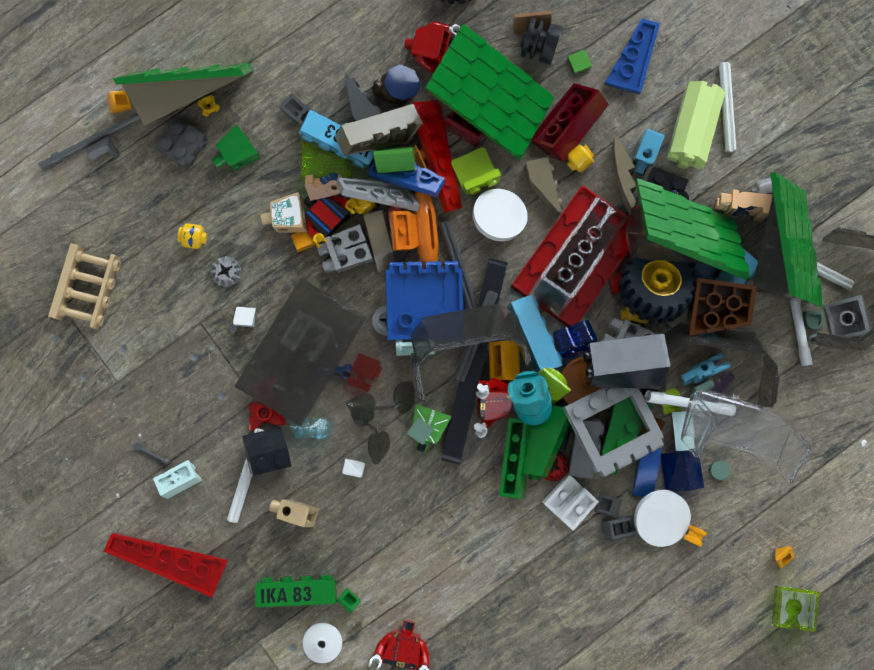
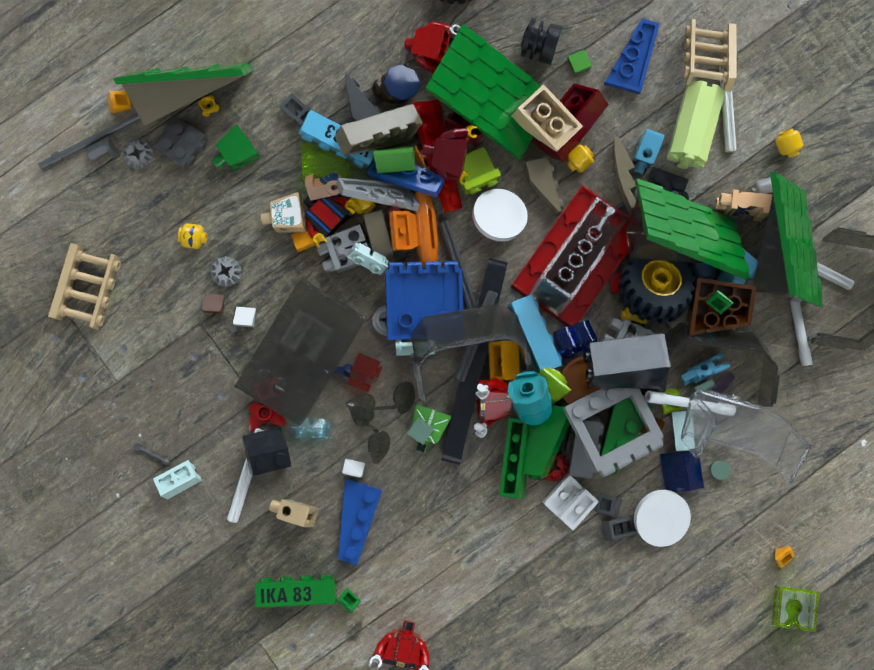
(145, 157): none -> light grey gear
(180, 565): red wing -> none
(213, 303): none -> slope
(326, 633): white dish -> none
(357, 514): none -> blue wing
(375, 263): none -> light aqua hinge
(450, 153): none -> dark red torso
(521, 21): medium nougat slope -> none
(547, 119): none -> tan slope
(646, 473): blue slope -> none
(695, 535): light orange wheel -> none
(719, 302): none -> green slope
(728, 49): none -> tan fence
(789, 142): none -> yellow head
(814, 320): sand green tile -> none
(848, 317): light grey slope -> none

